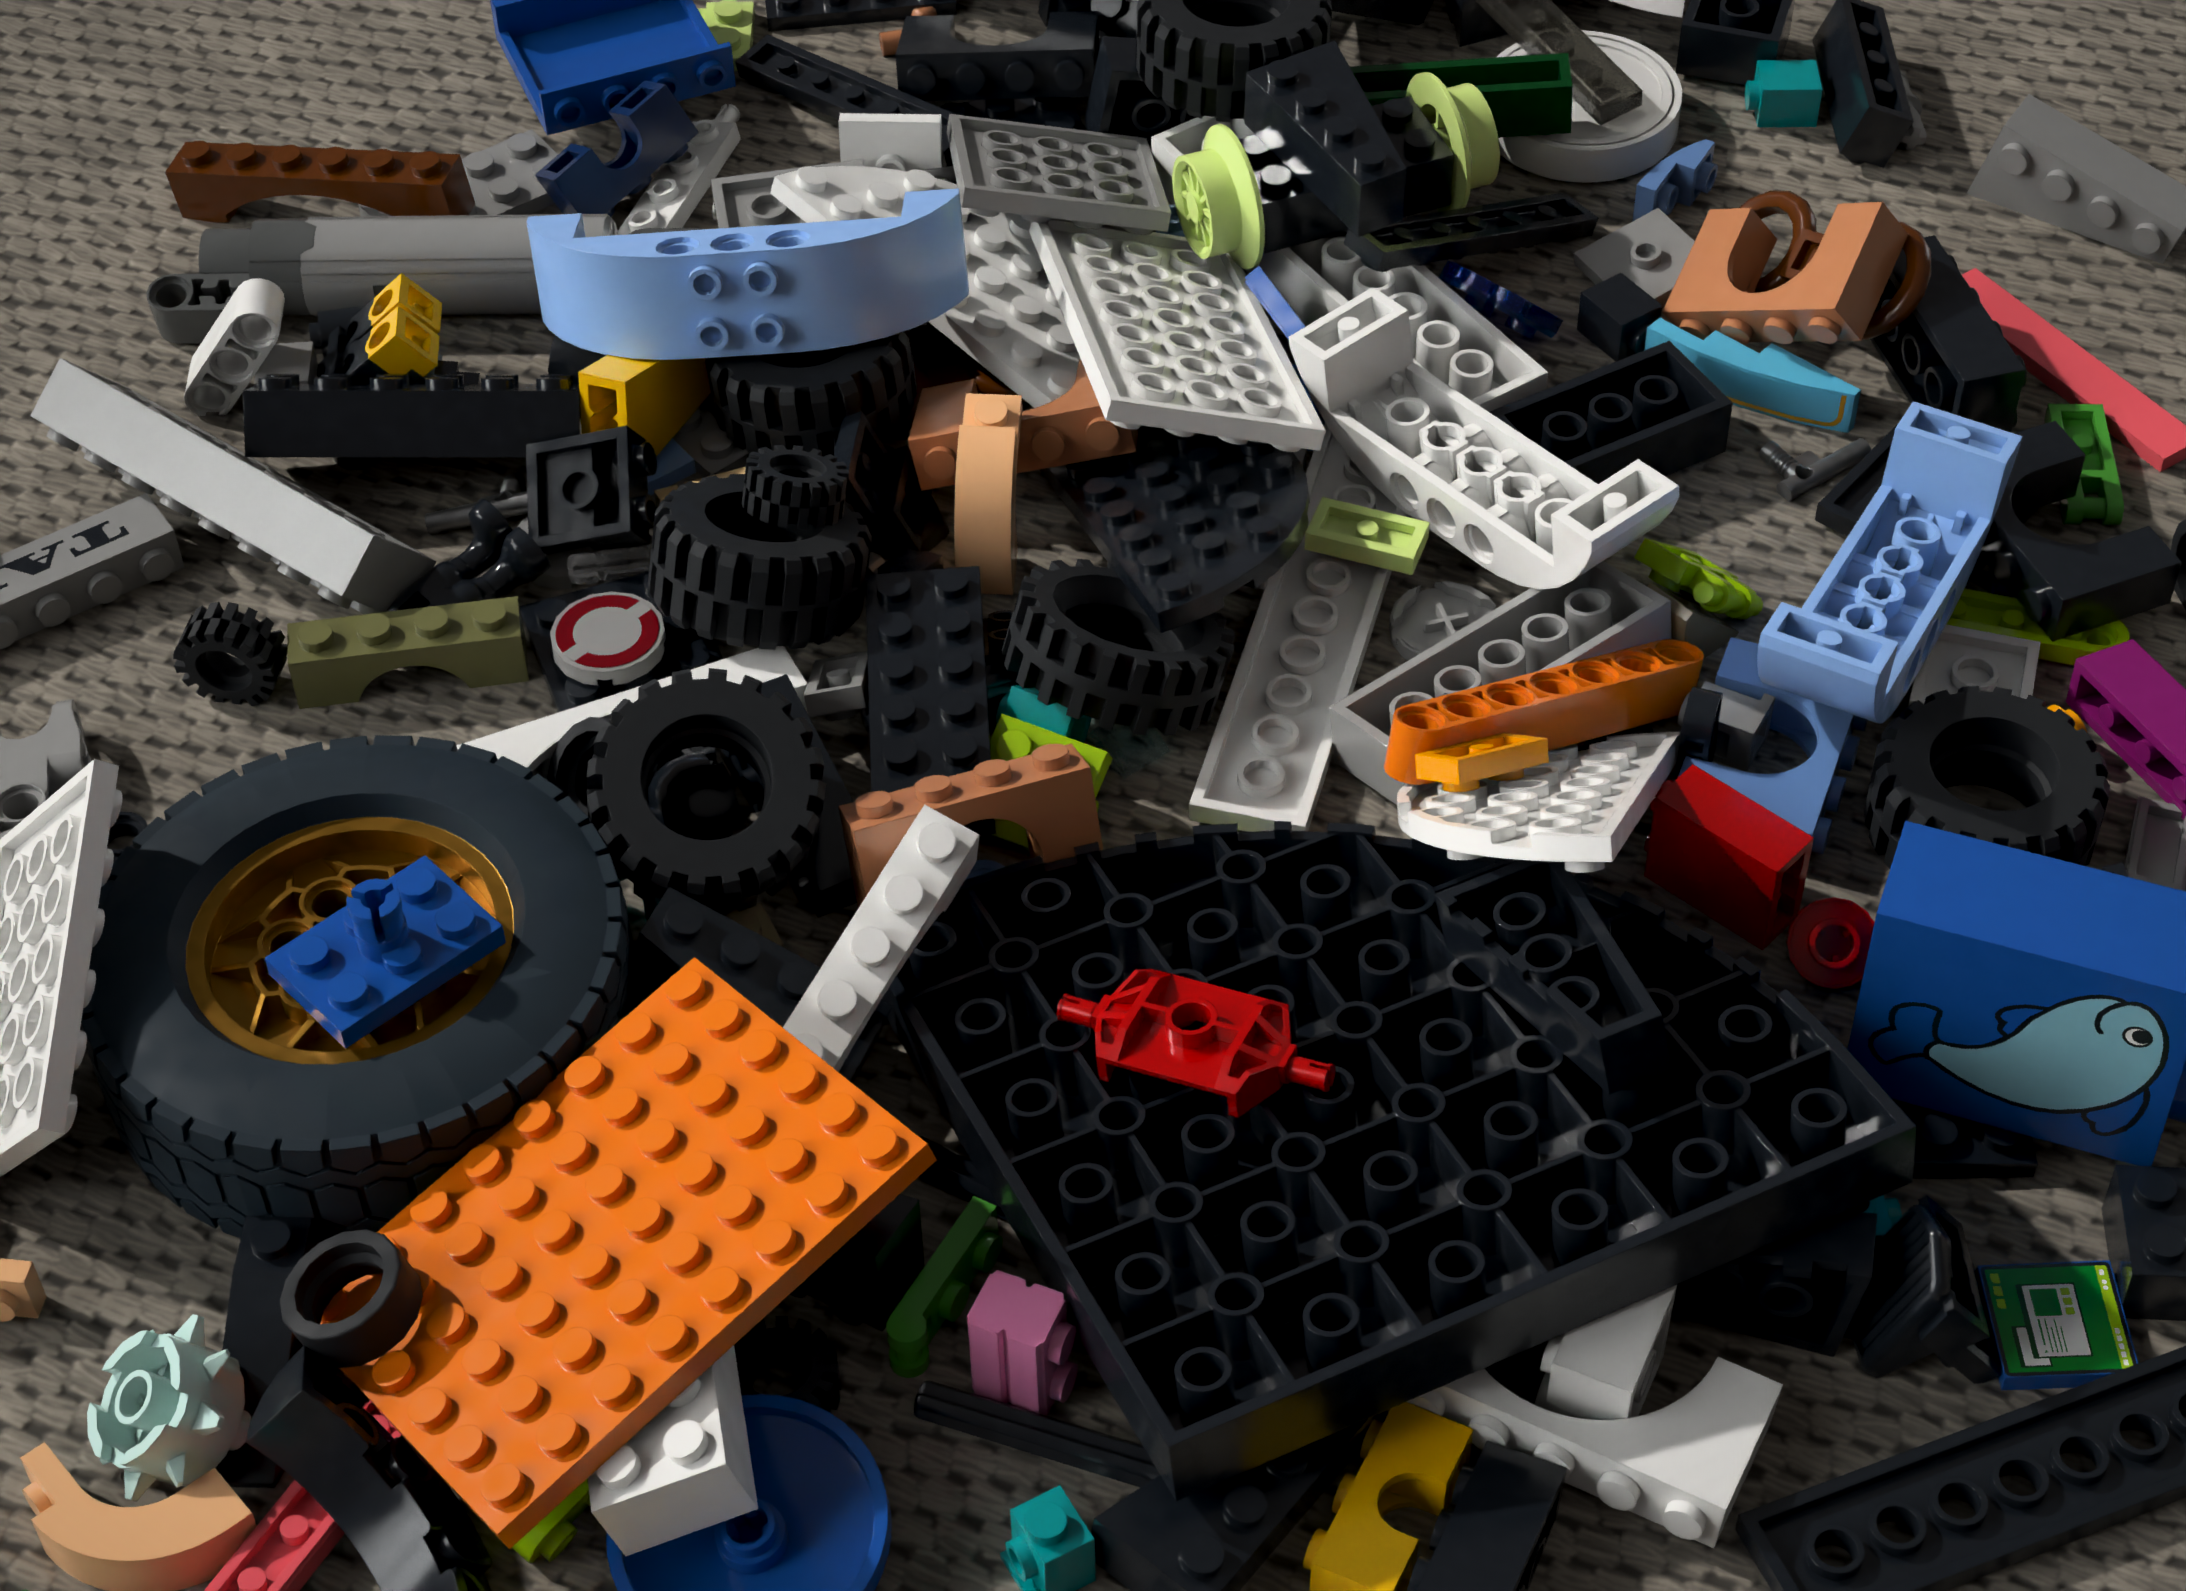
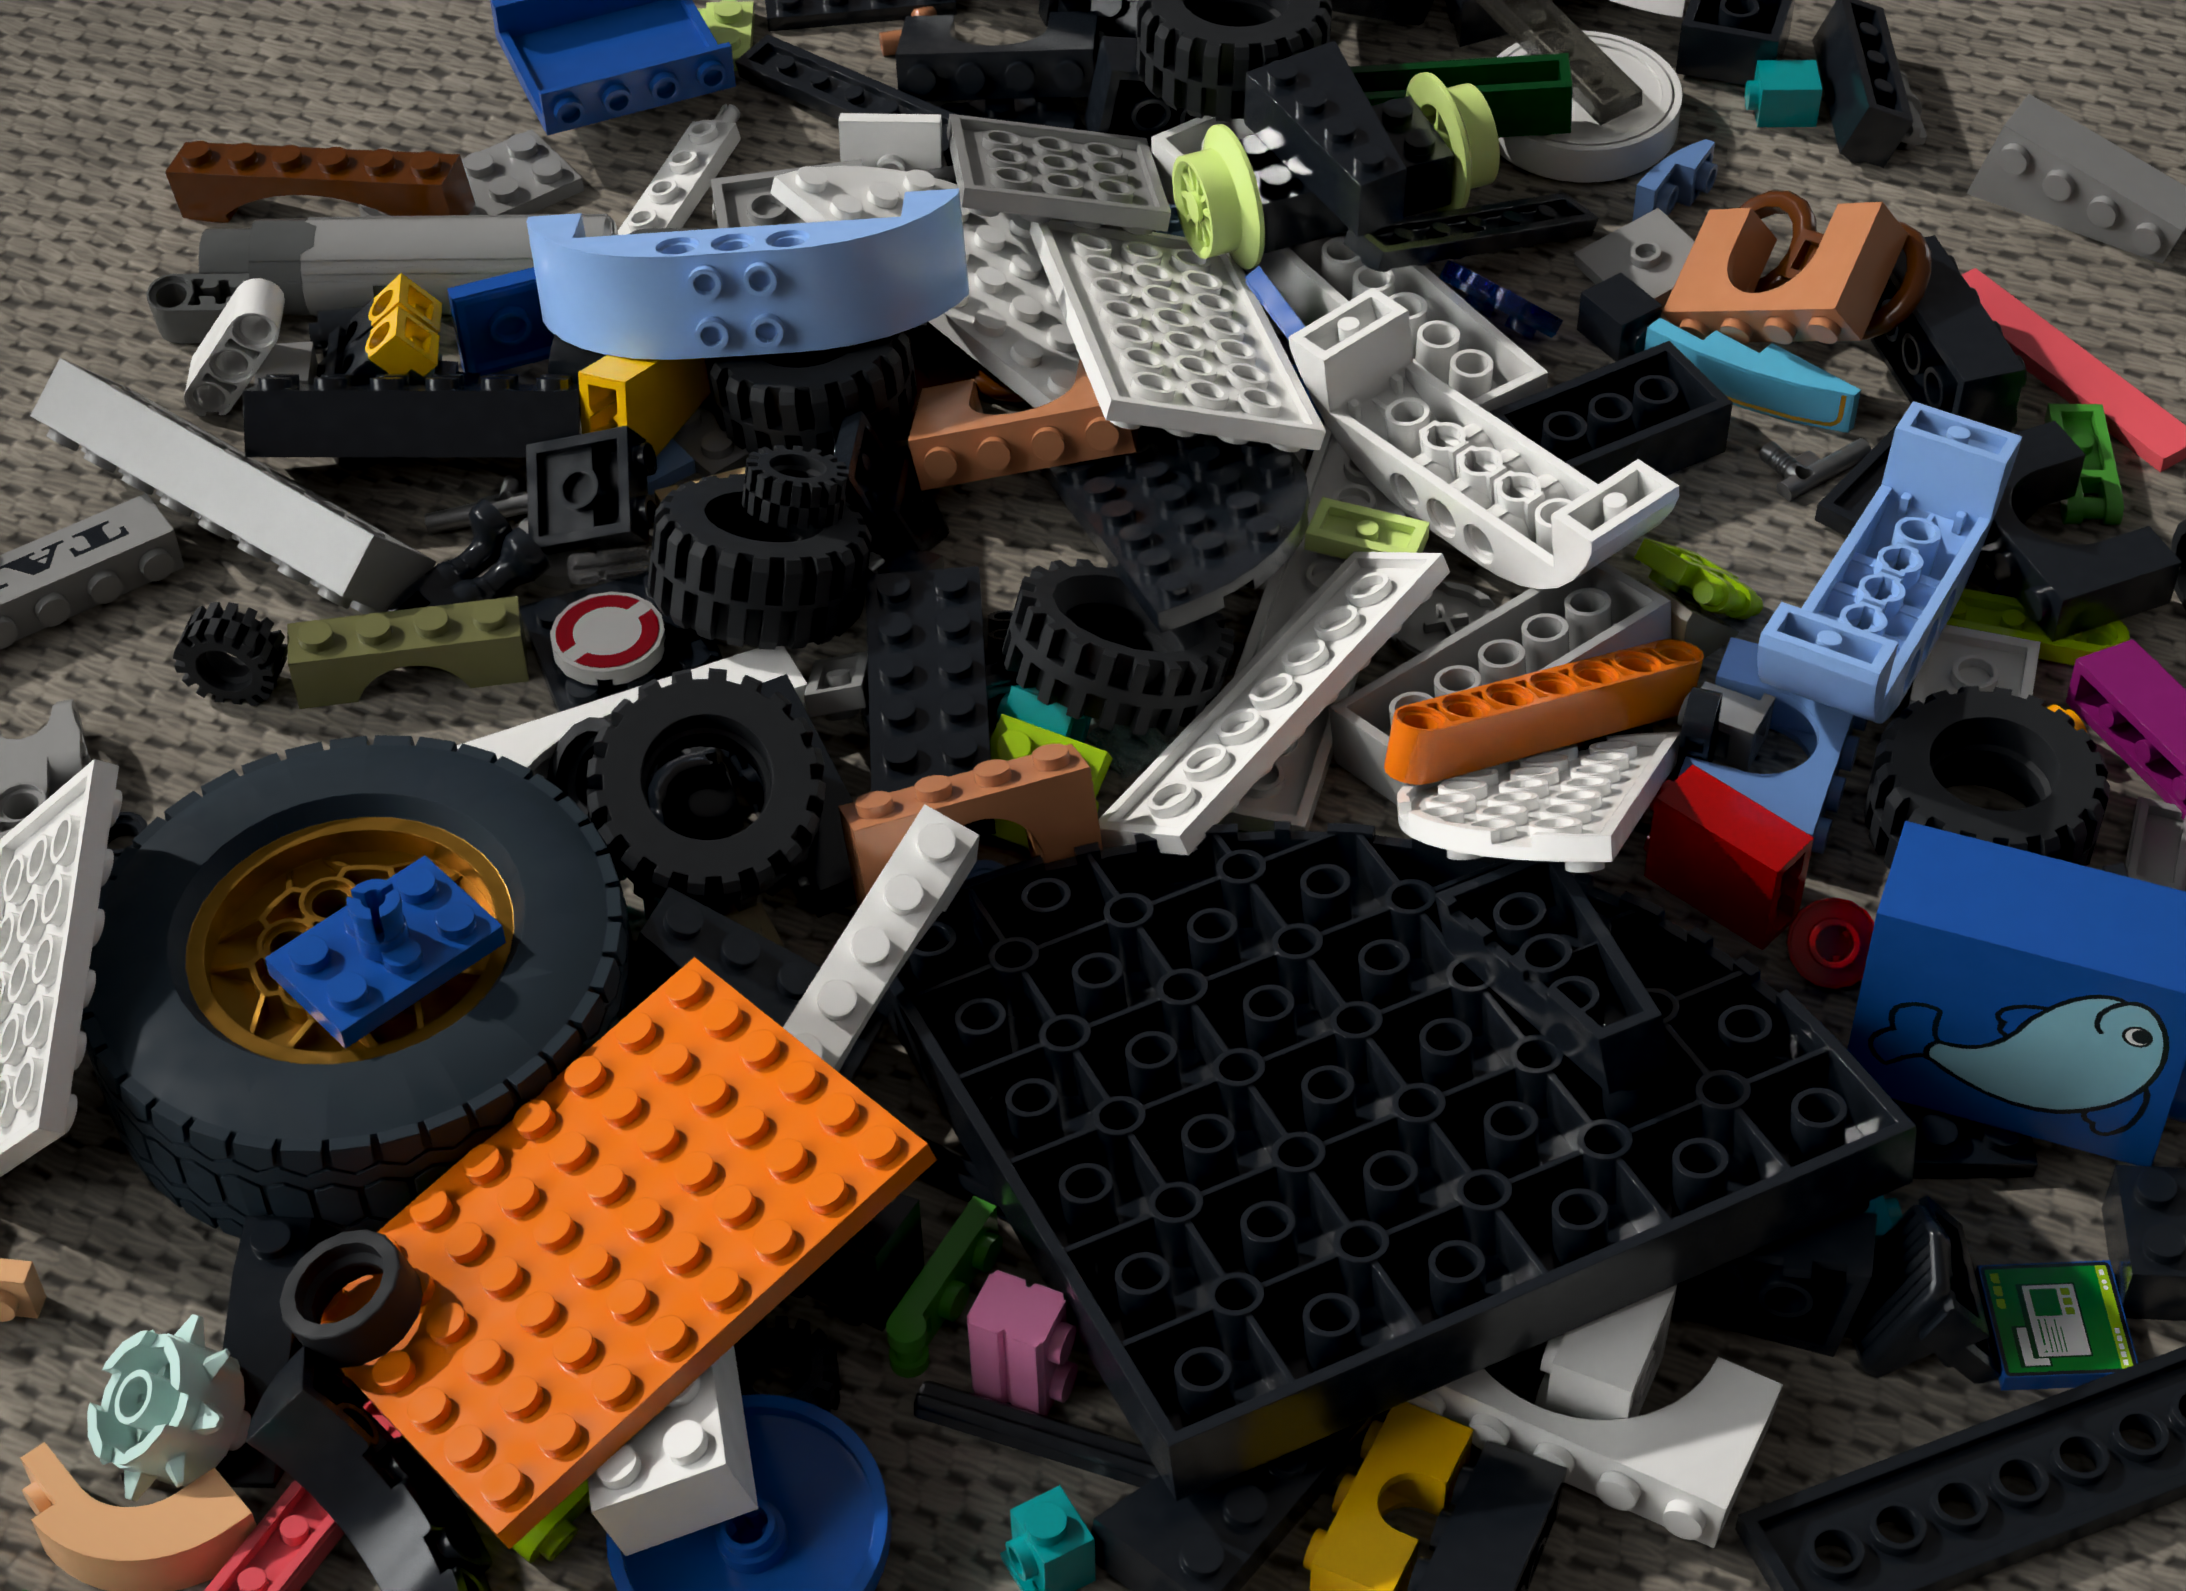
(499, 323): none -> blue tile
(652, 134): dark blue arch -> none
(987, 489): light nougat arch -> none
(1238, 1054): red plate -> none
(1272, 700): none -> white plate
(1492, 757): light orange plate -> none

